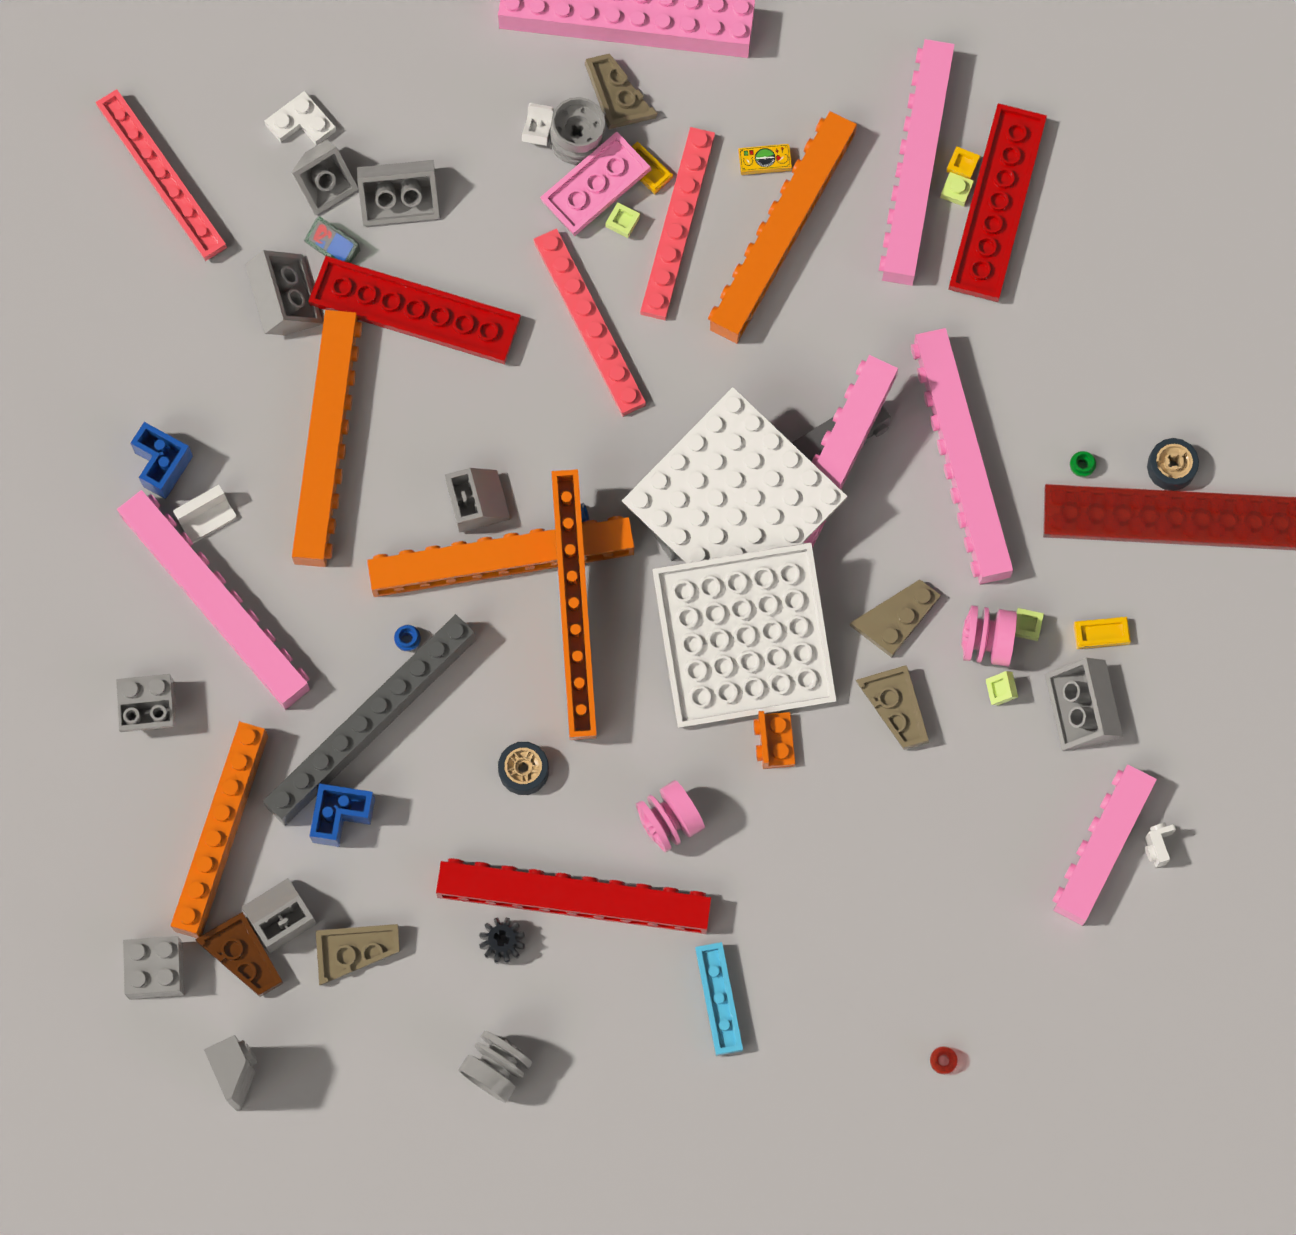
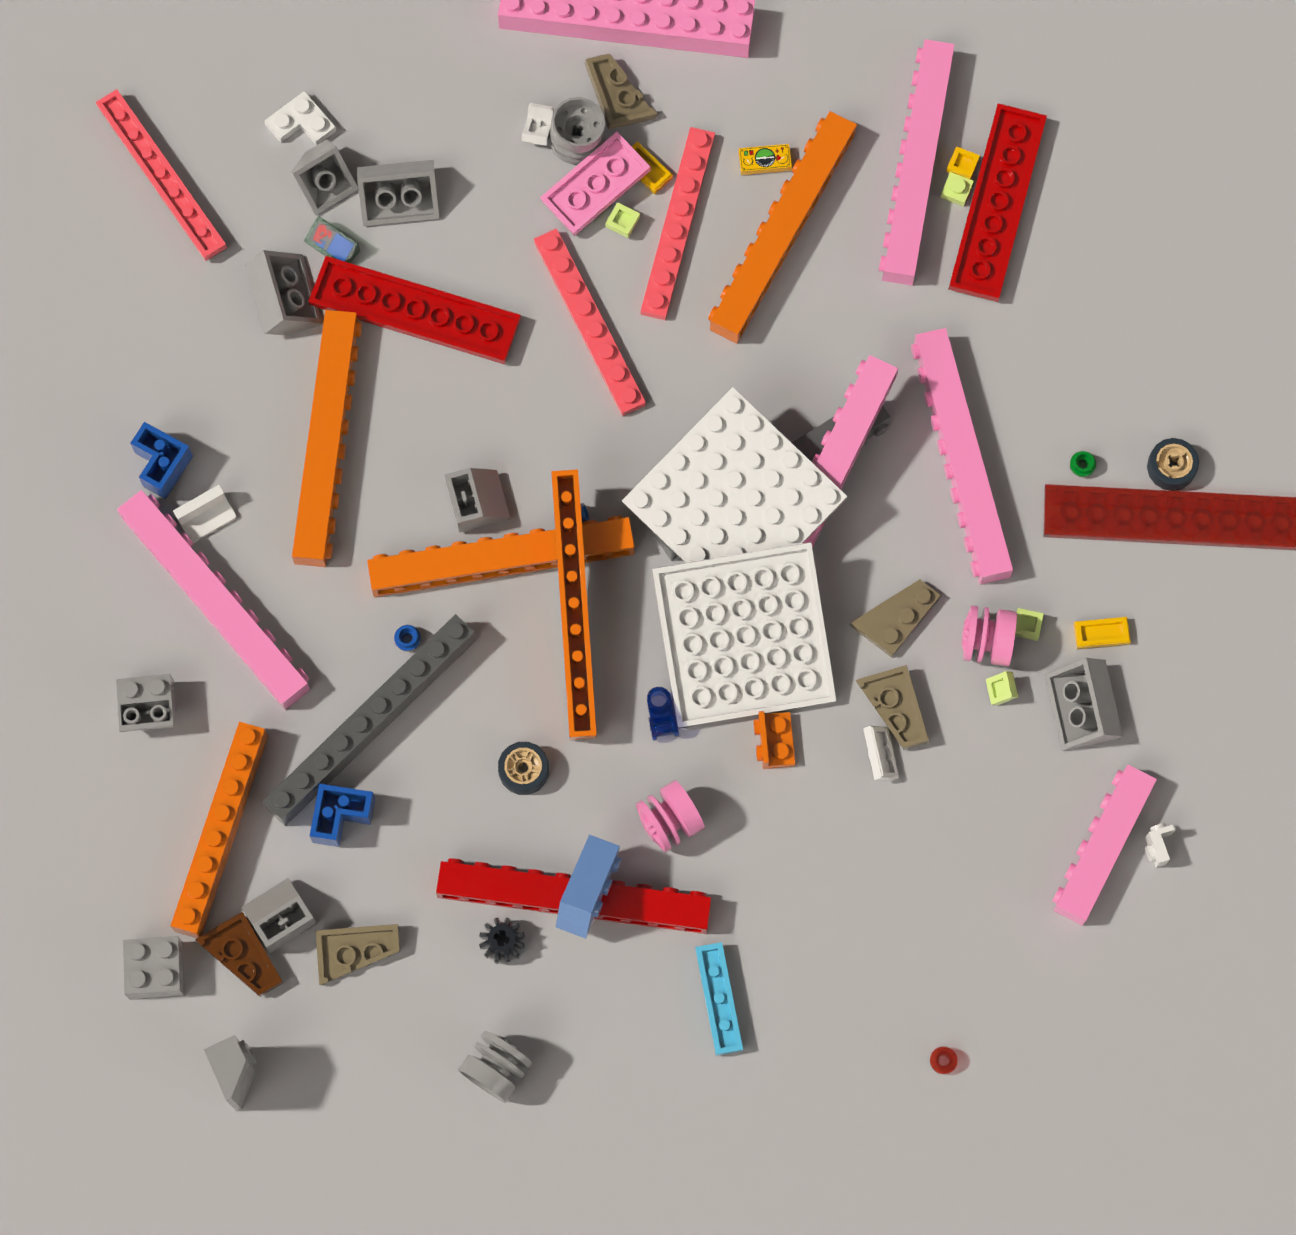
(587, 885): none -> medium blue wedge
(661, 719): none -> clear blue piece
(881, 753): none -> white plate

